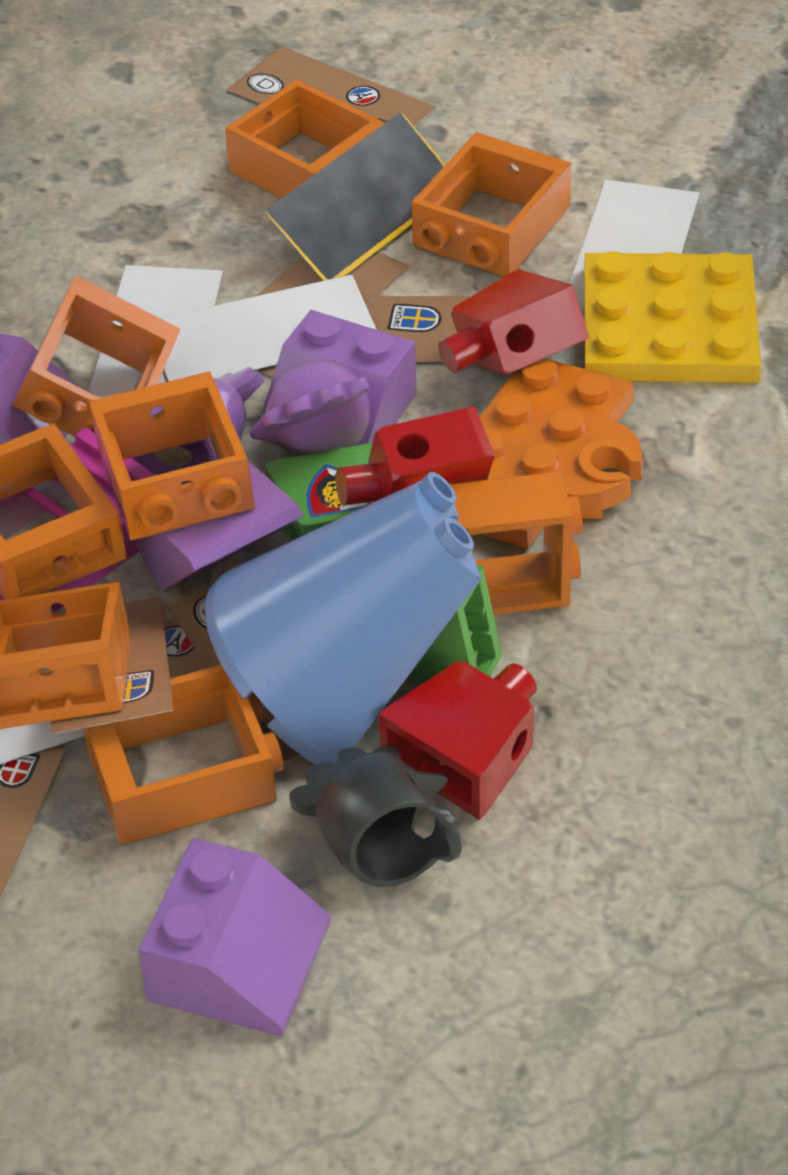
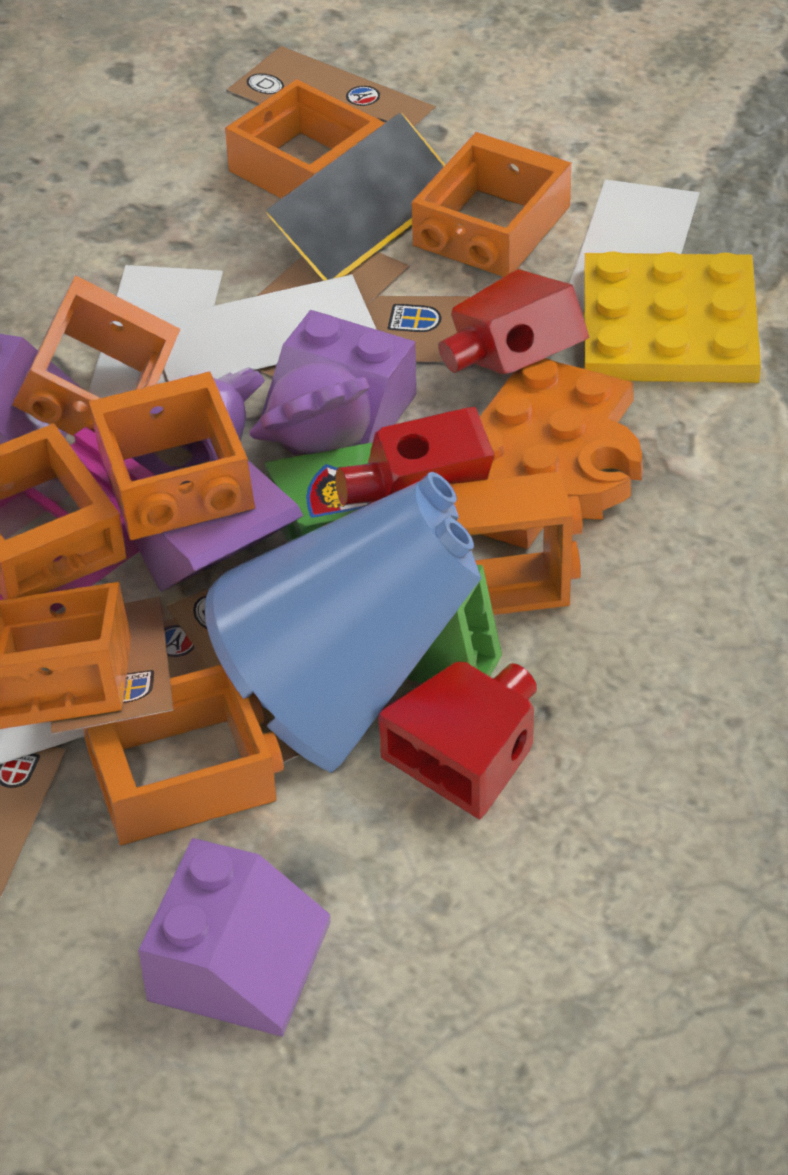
(370, 815): pearl dark grey piece -> none

